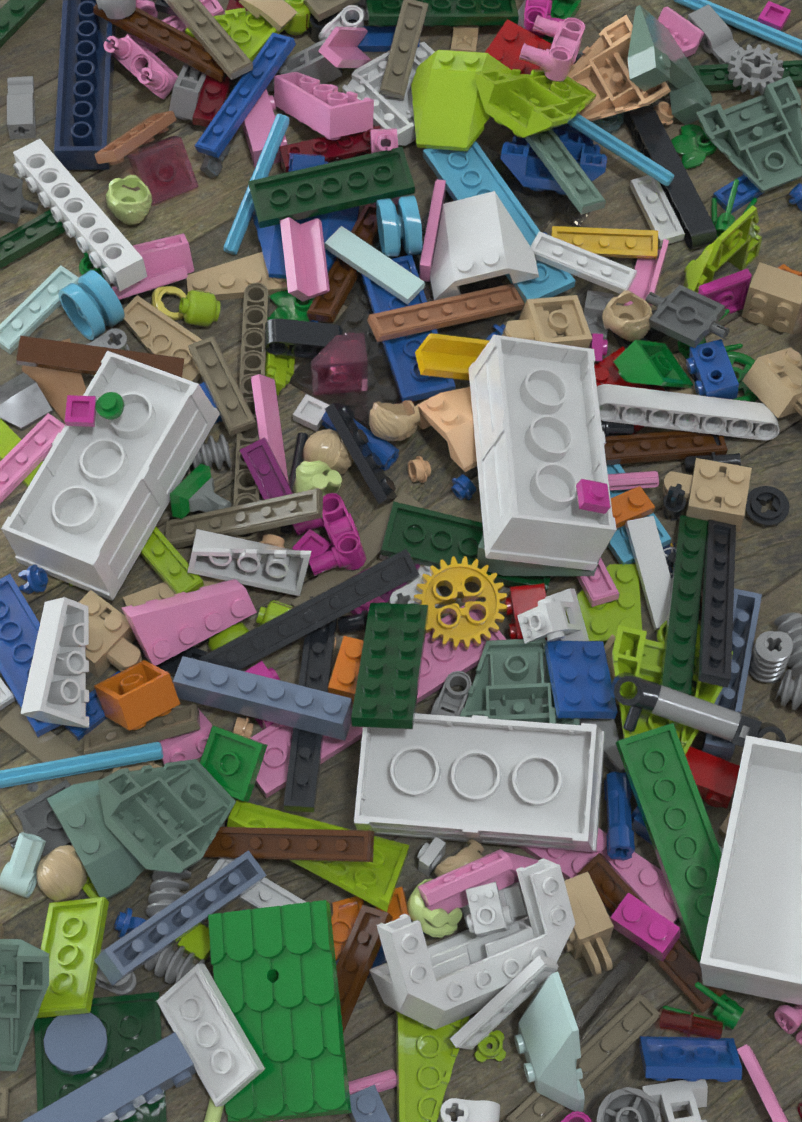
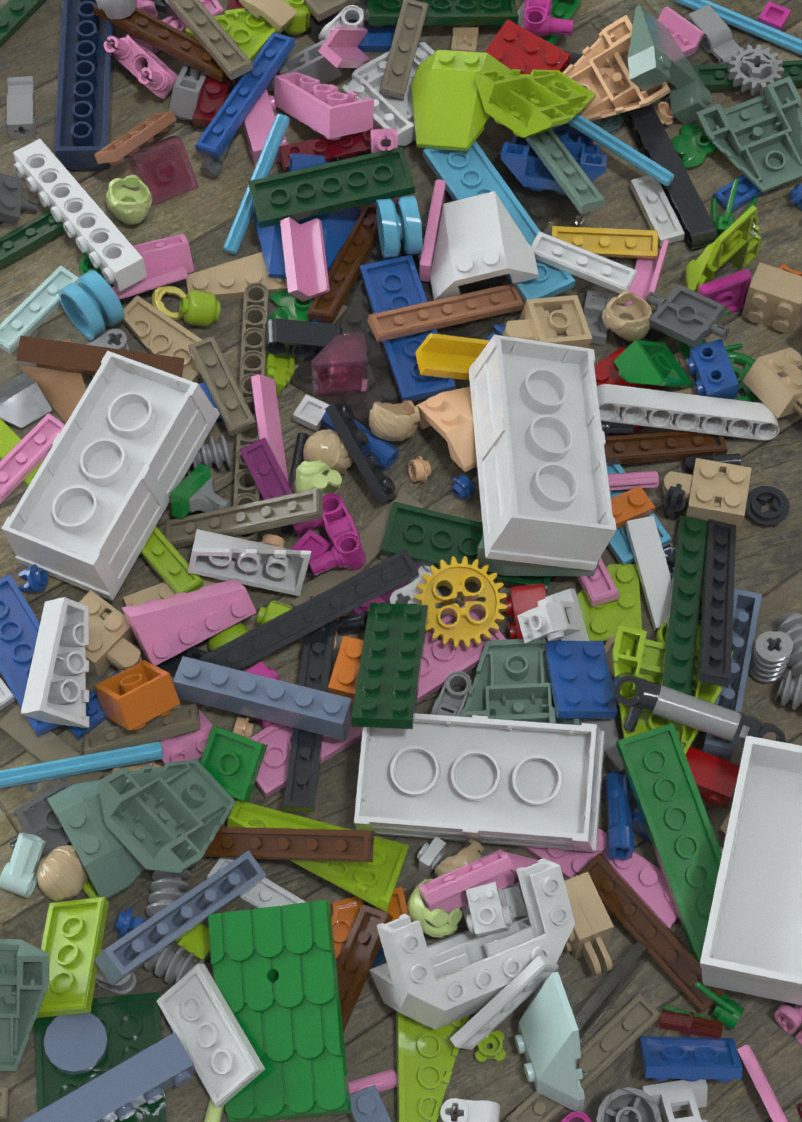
(80, 411): dark pink plate -> none
(110, 405): green plate -> none
(374, 265): light aqua tile -> none
(564, 49): bright pink piece -> none
(593, 496): dark pink plate -> none
(599, 345): dark pink plate -> none
(645, 927): dark pink brick -> none

